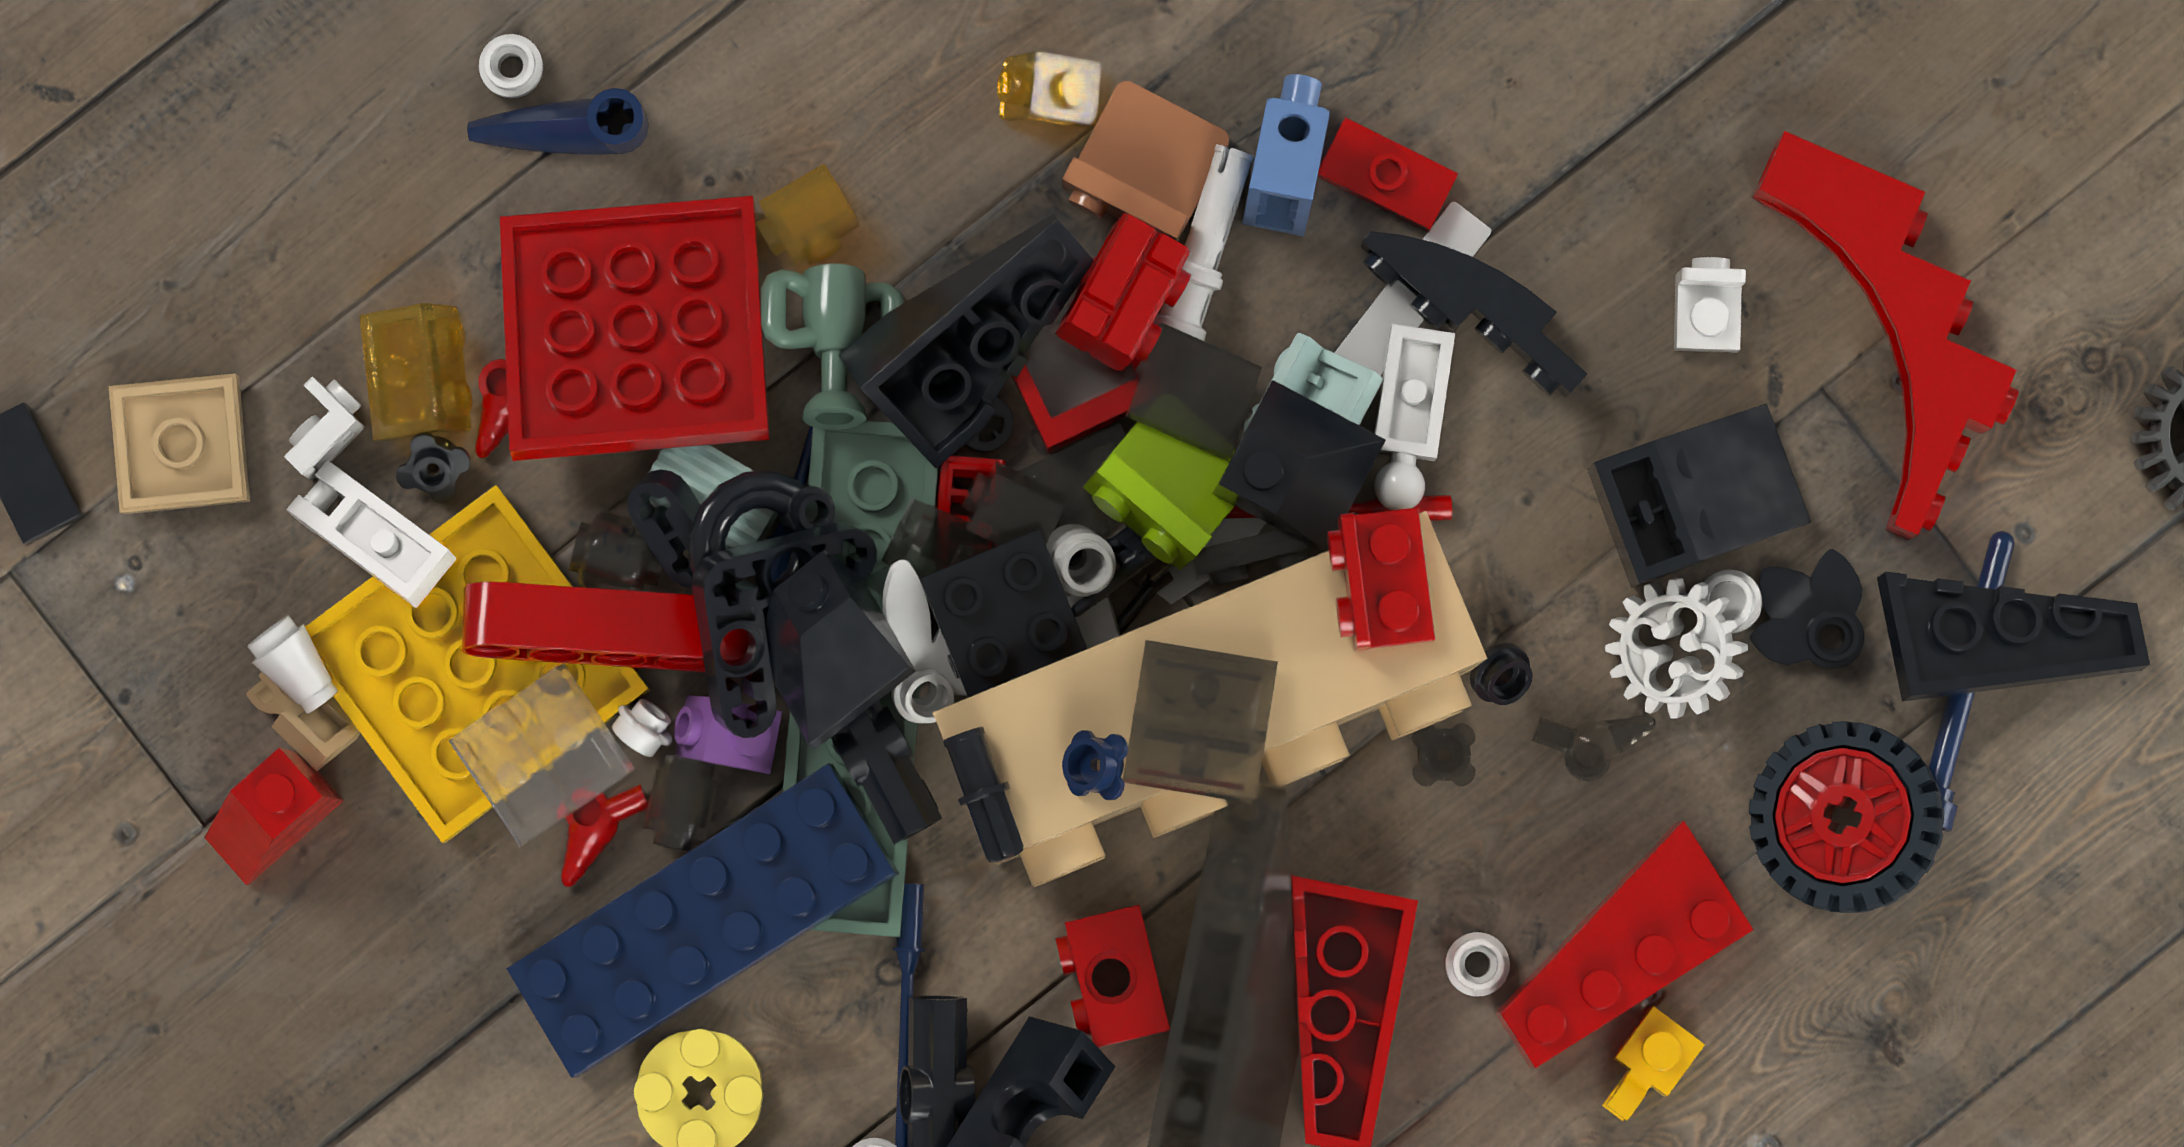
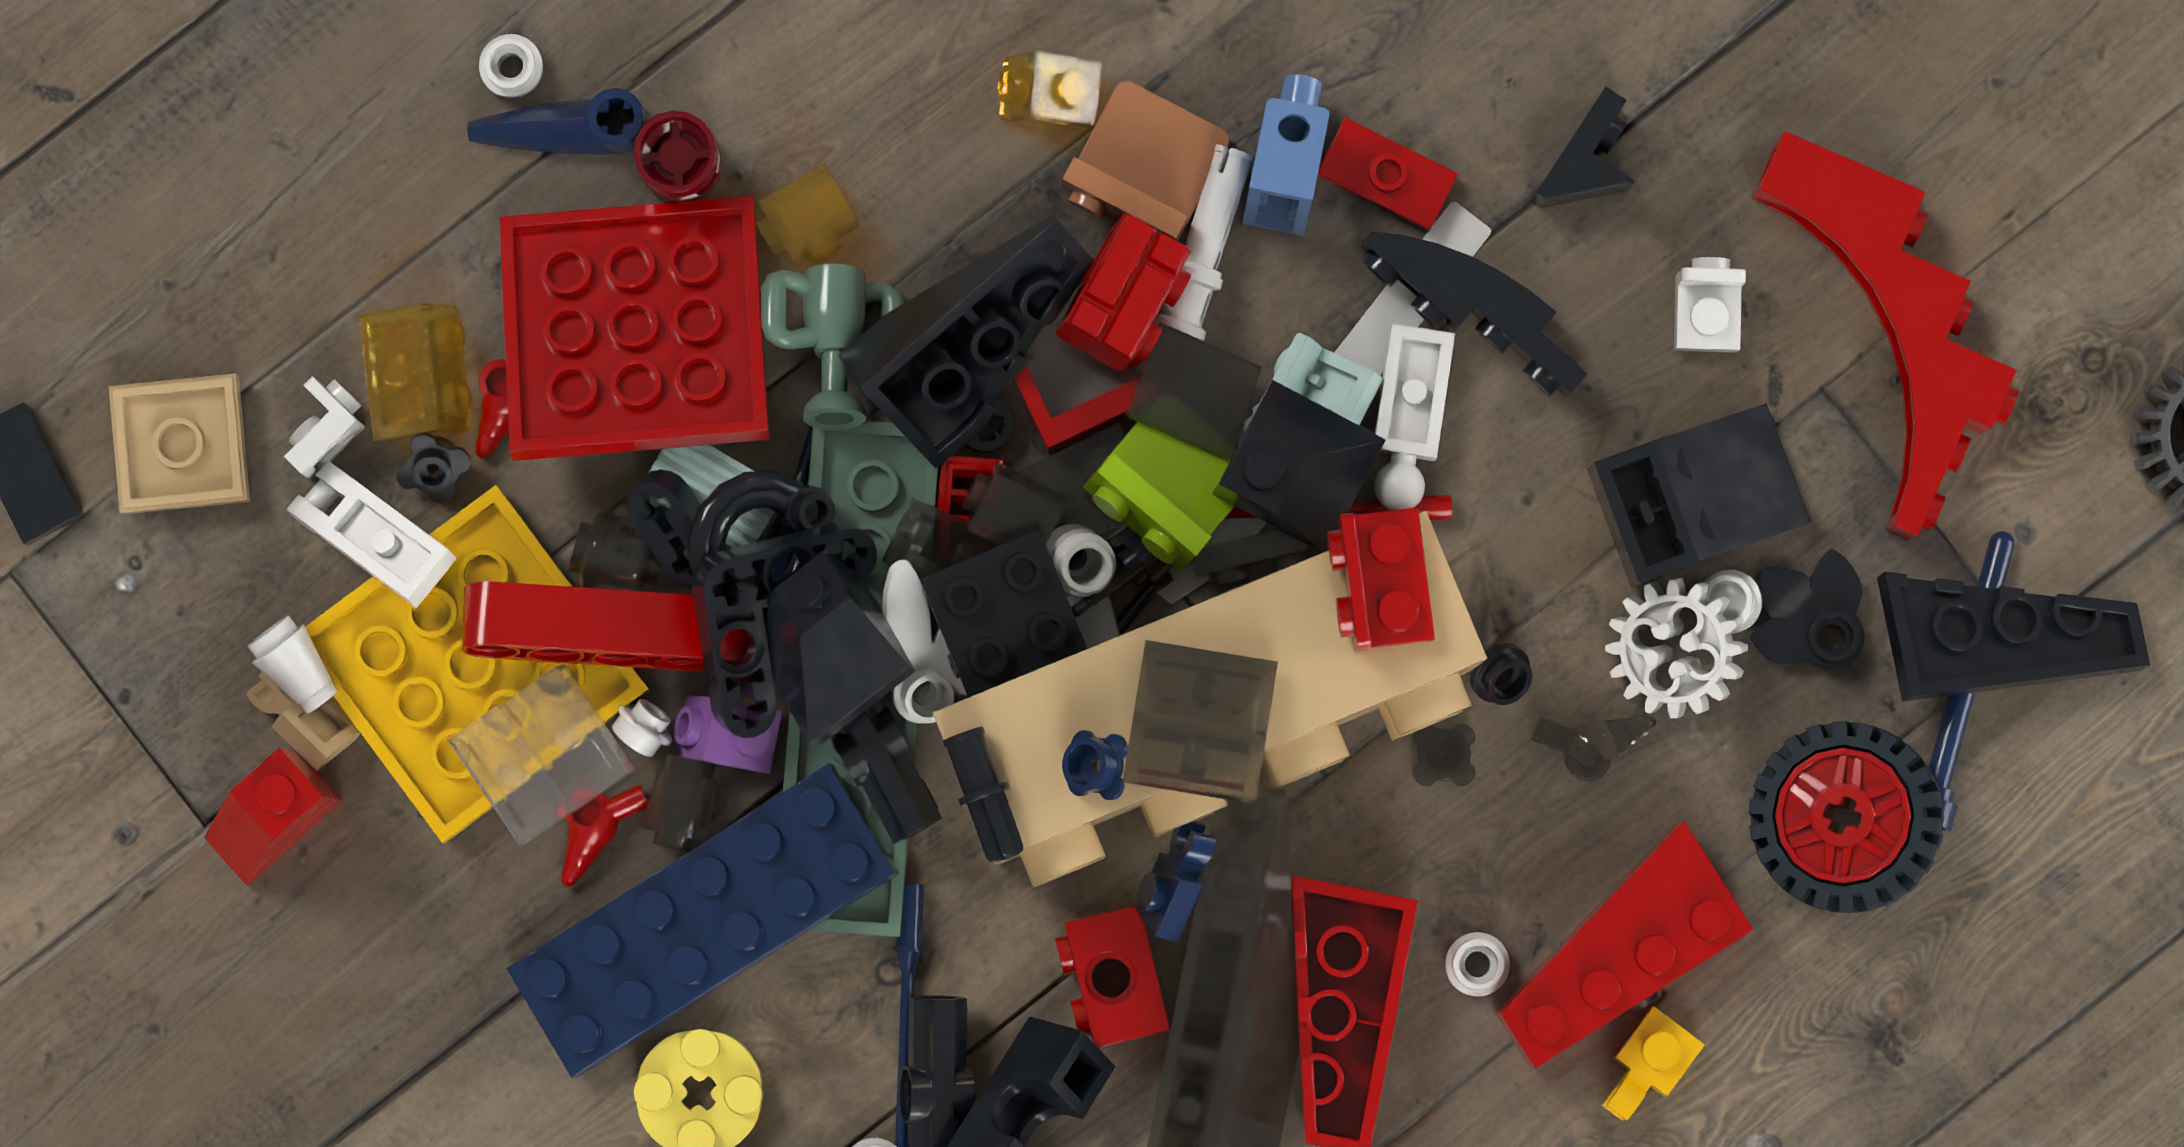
(678, 157): none -> dark red wheel
(1172, 887): none -> dark blue plate
(1578, 171): none -> black slope

